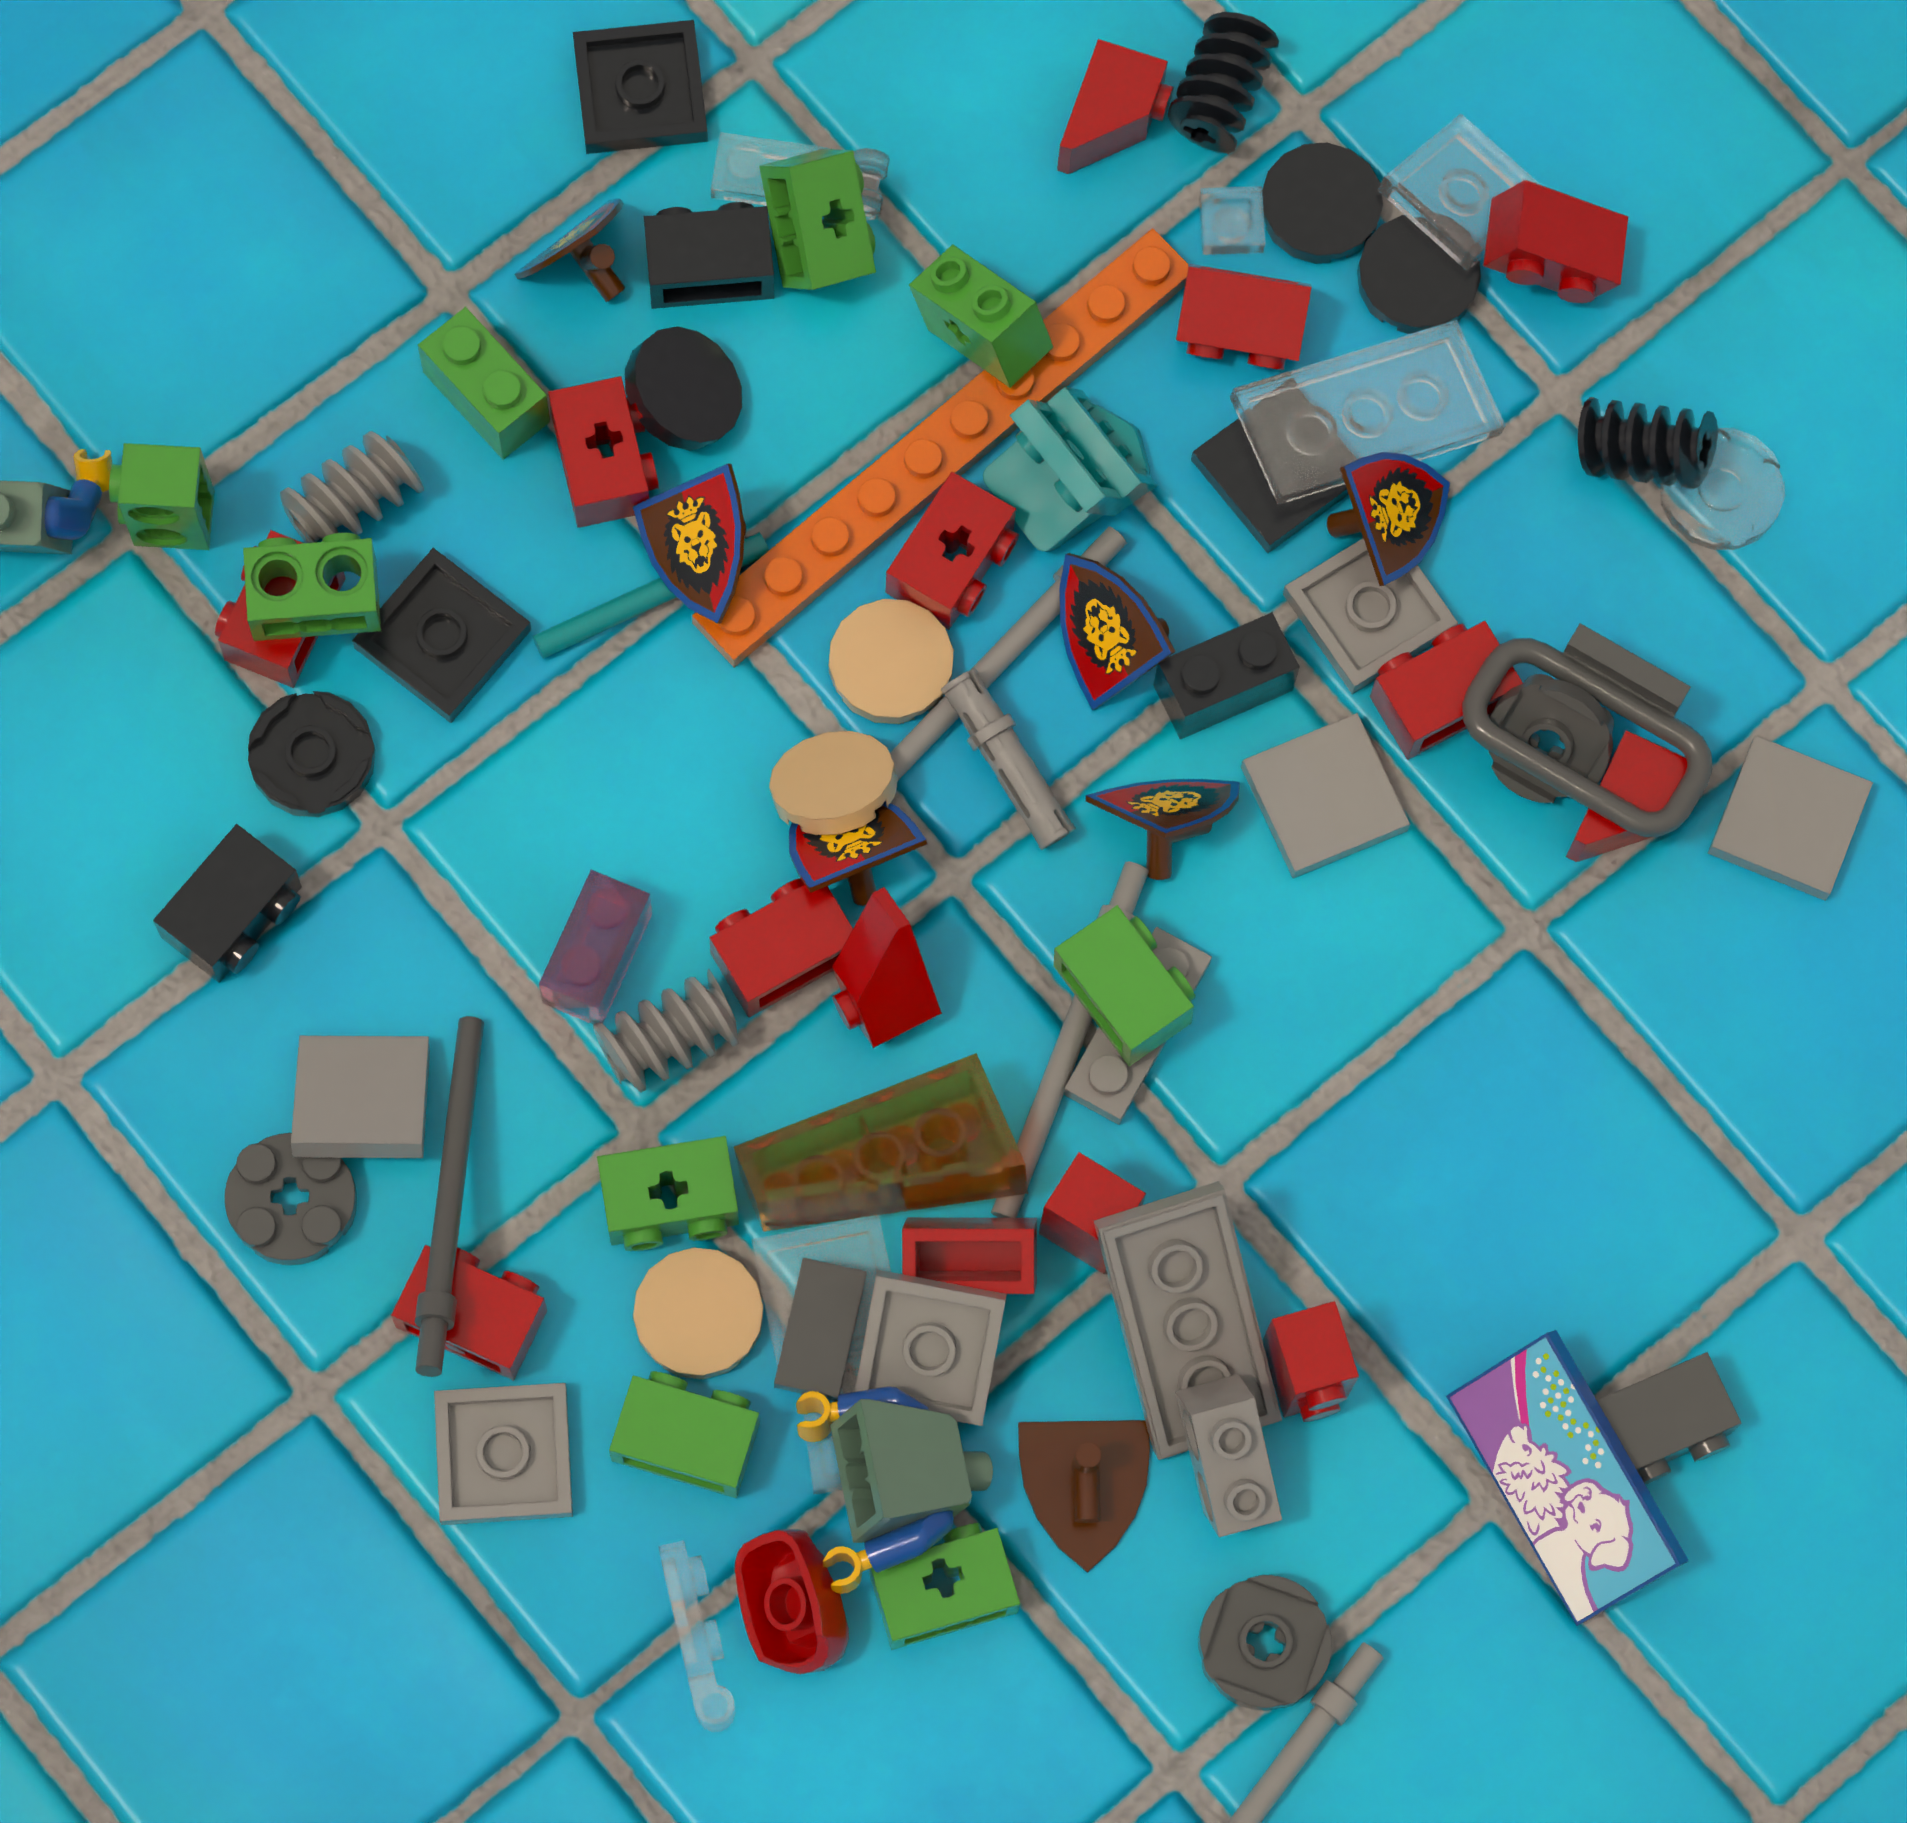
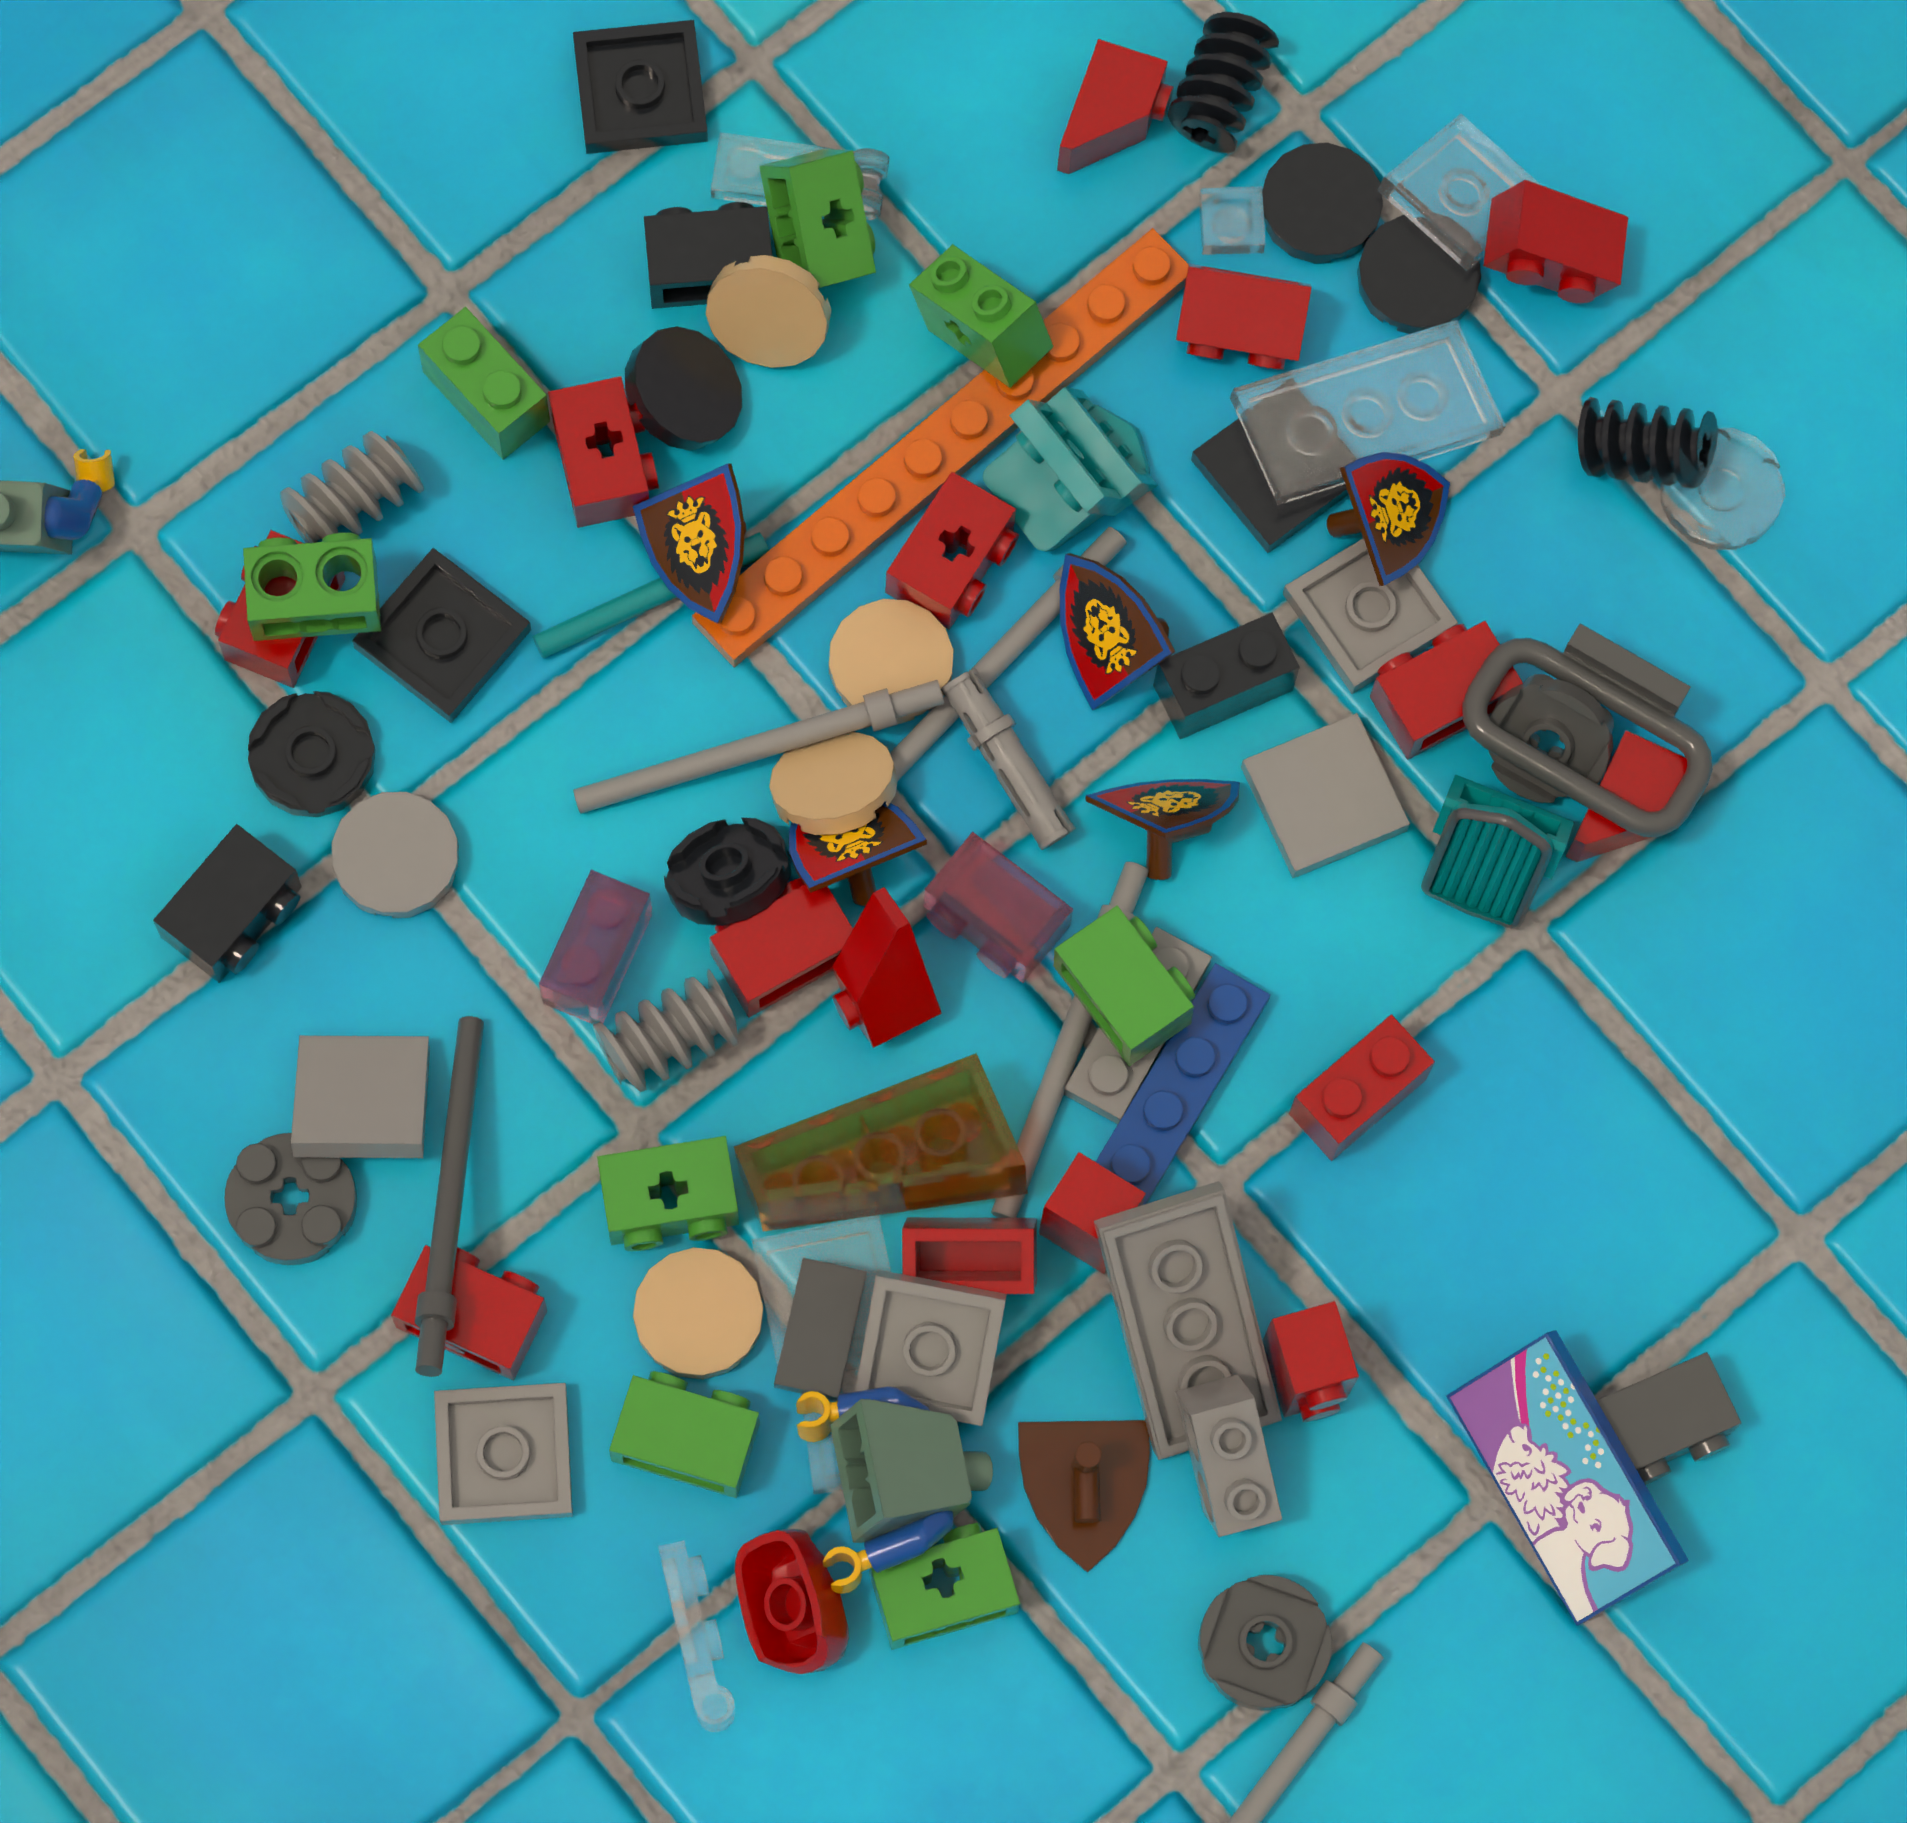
(163, 496): bright green brick -> none
(395, 854): none -> light grey tile
(591, 258): reddish brown shield -> none
(727, 871): none -> black tile
(768, 311): none -> tan tile
(877, 710): none -> light grey bar
(996, 909): none -> clear pink brick
(1183, 1080): none -> blue plate
(1361, 1087): none -> red brick
(1492, 853): none -> teal piece
(1790, 818): light grey tile -> none

